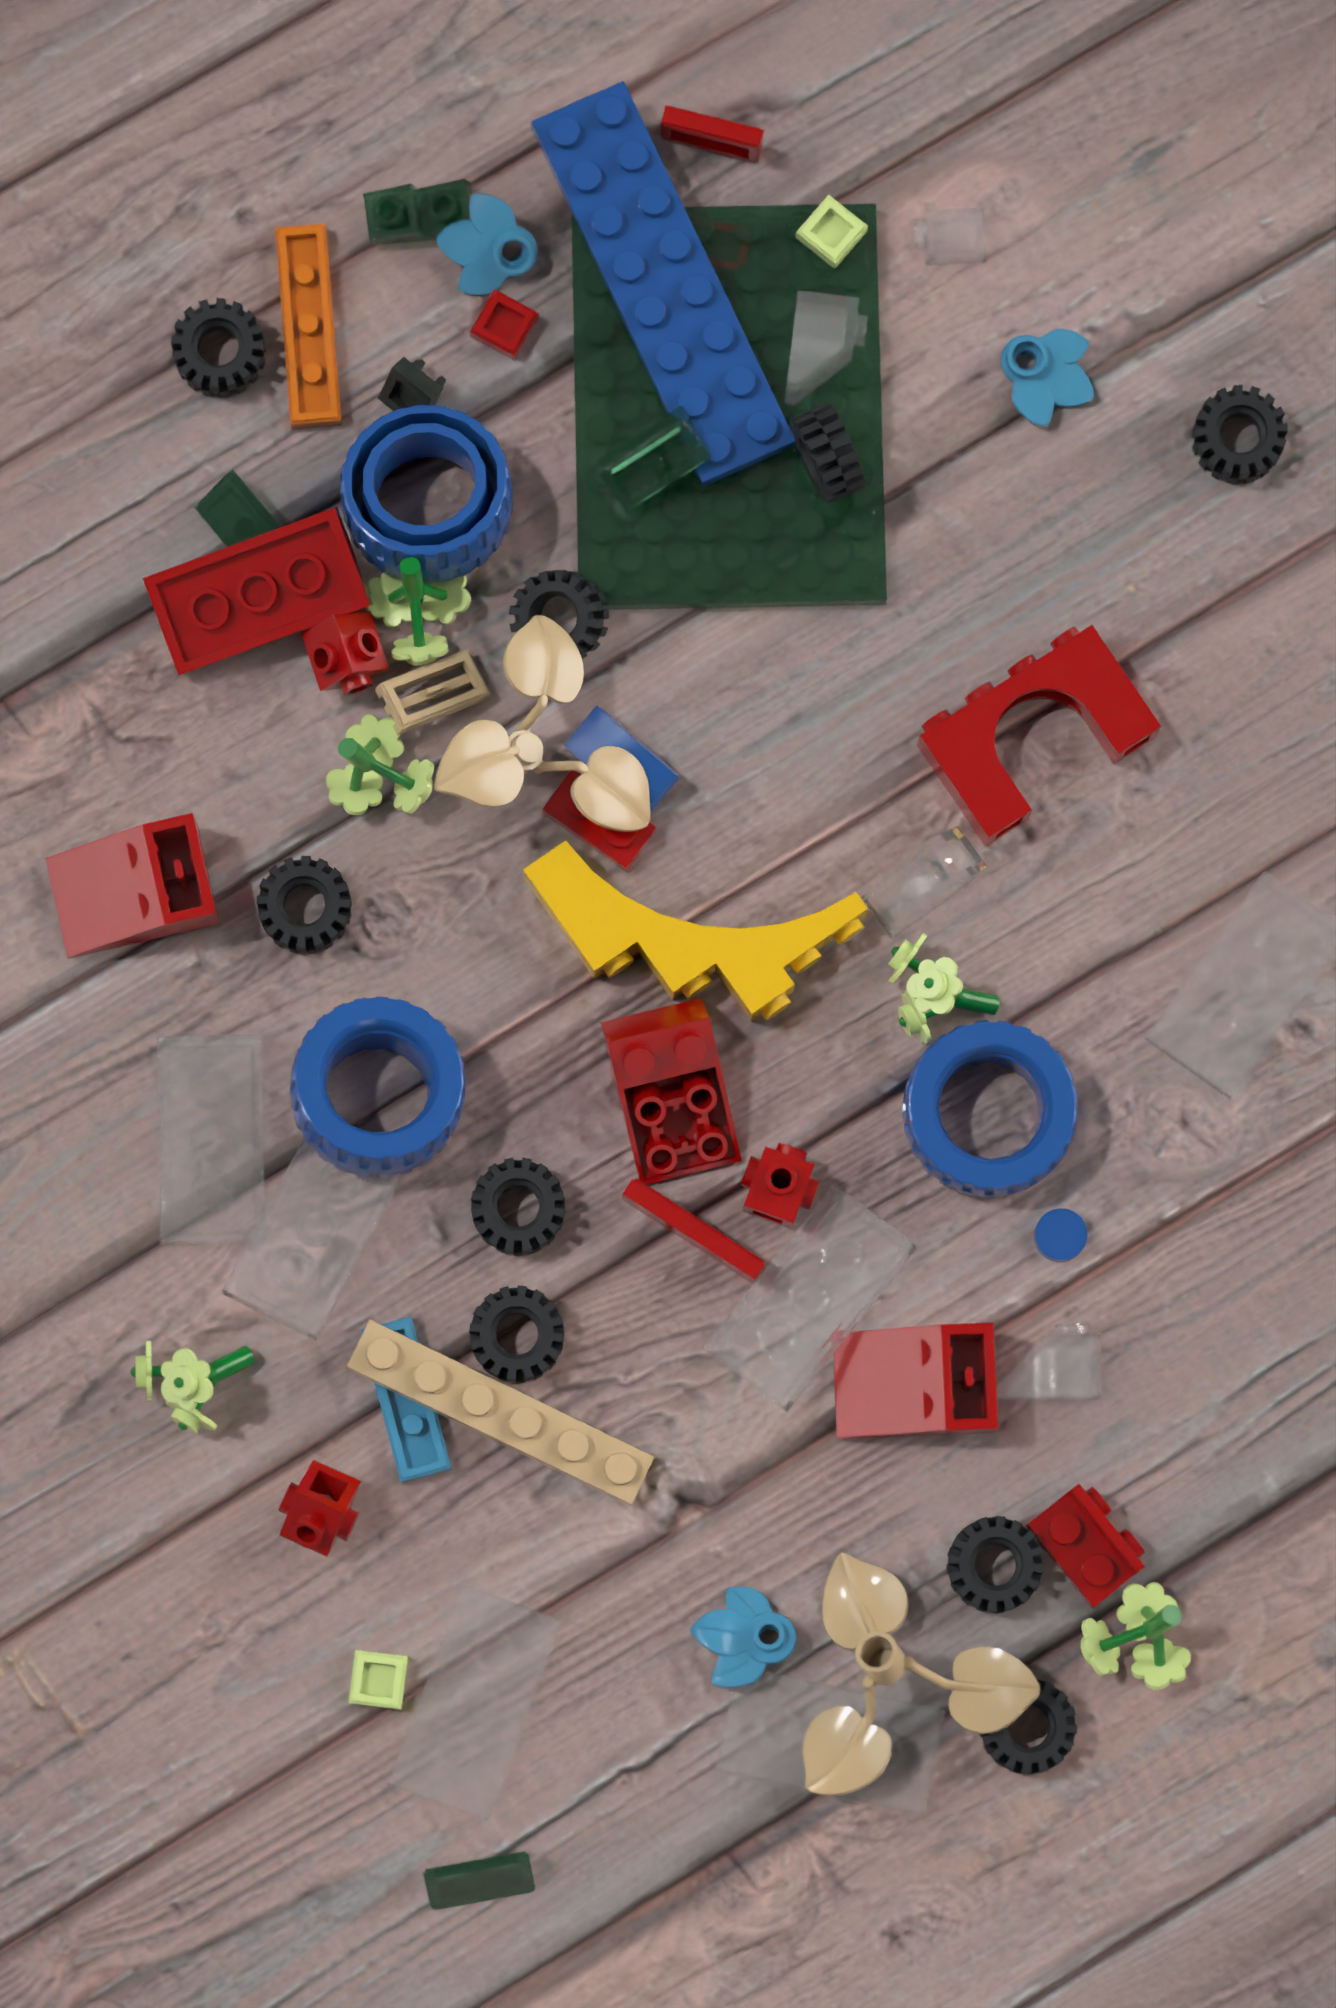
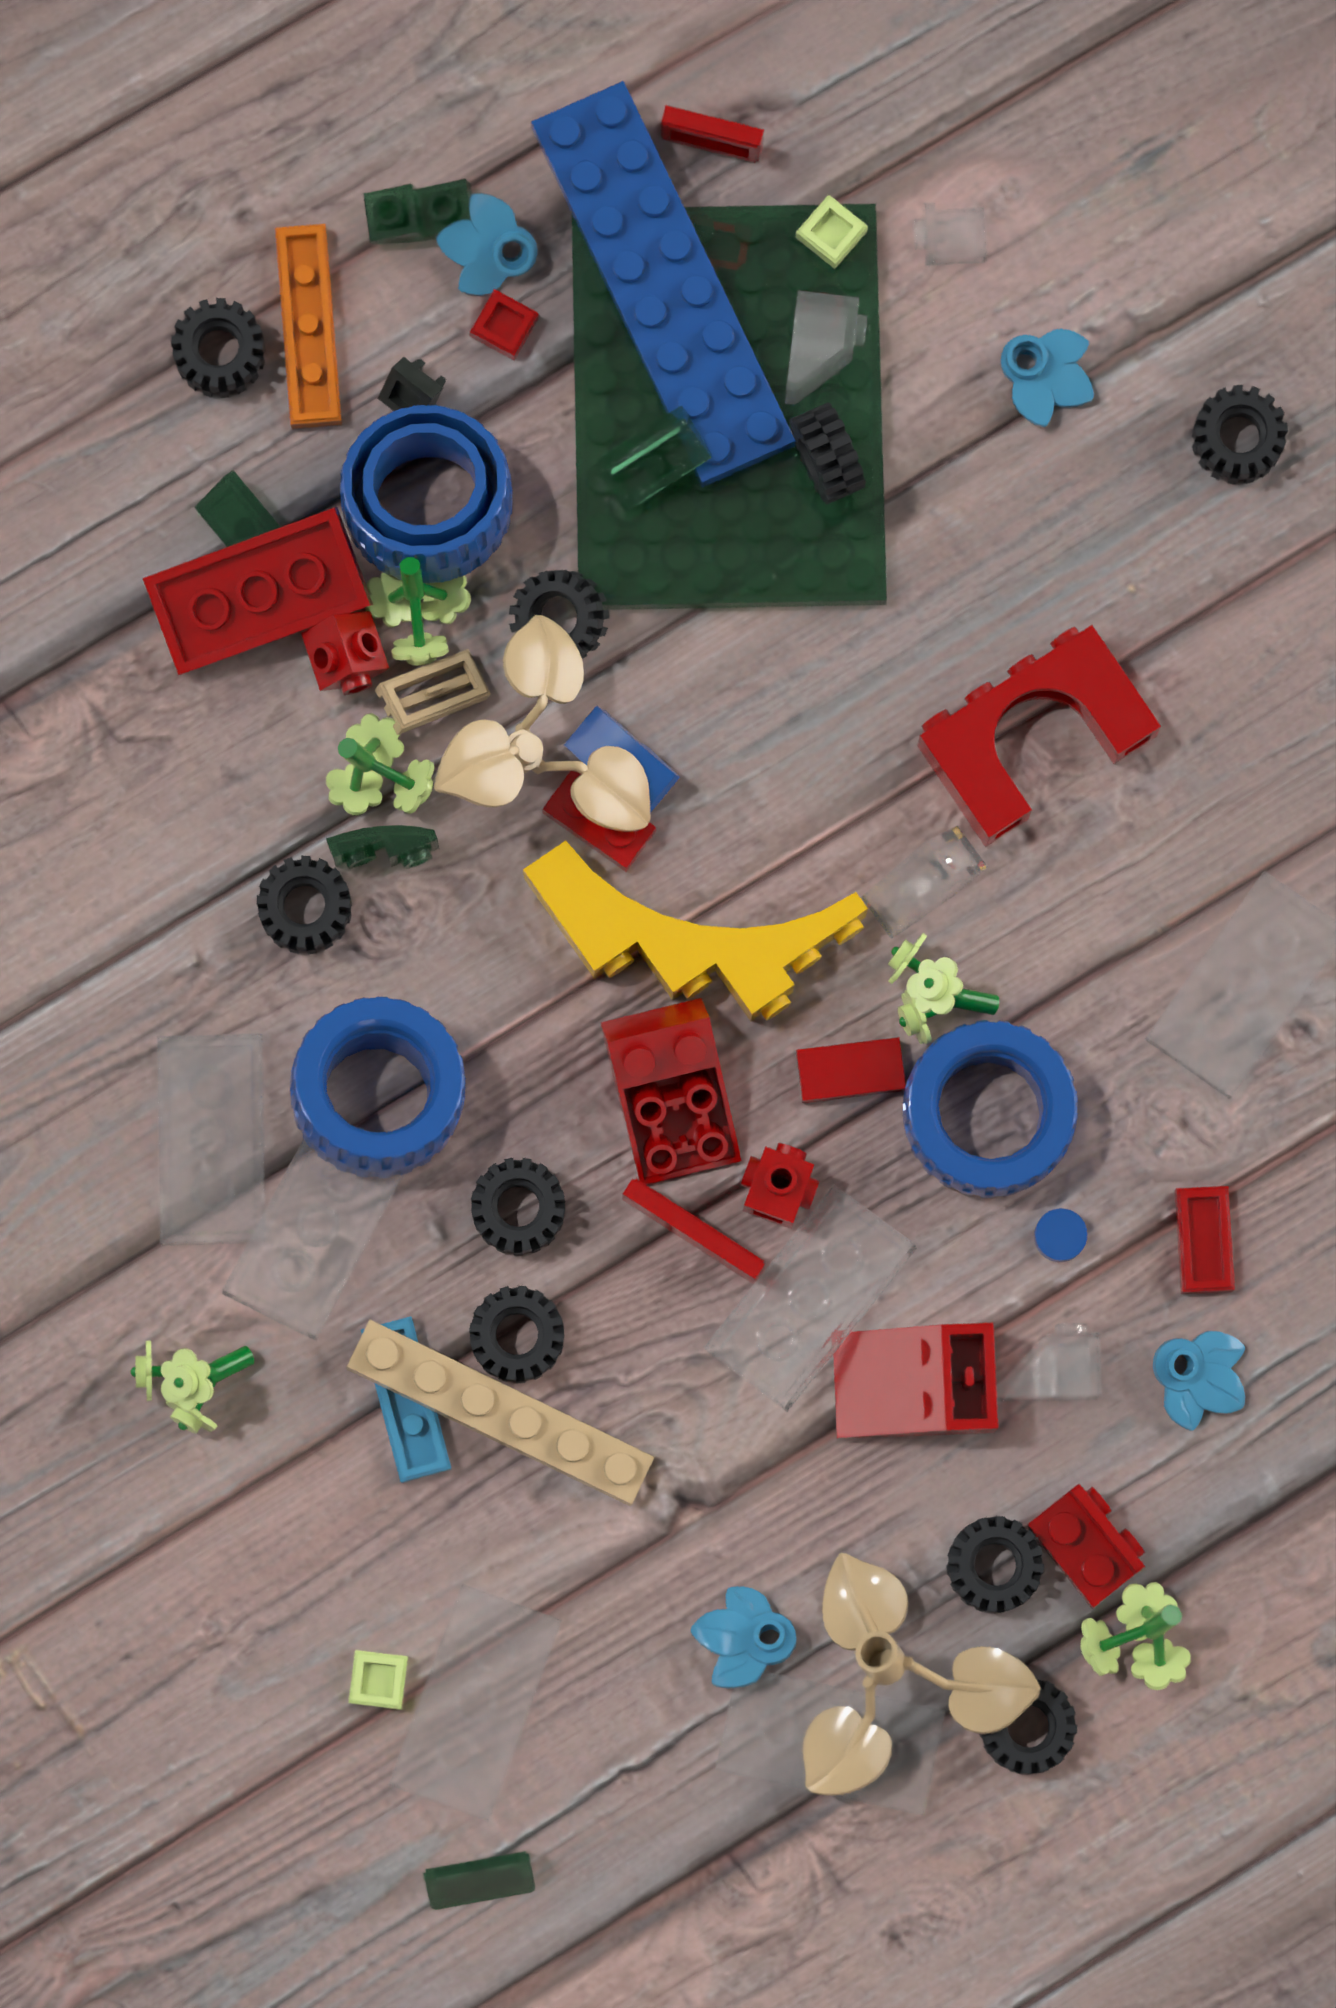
(133, 886): slope -> none
(315, 1518): red brick -> none
(401, 843): none -> clear green slope
(850, 1070): none -> red tile
(1204, 1239): none -> red tile
(1207, 1380): none -> dark azure plate

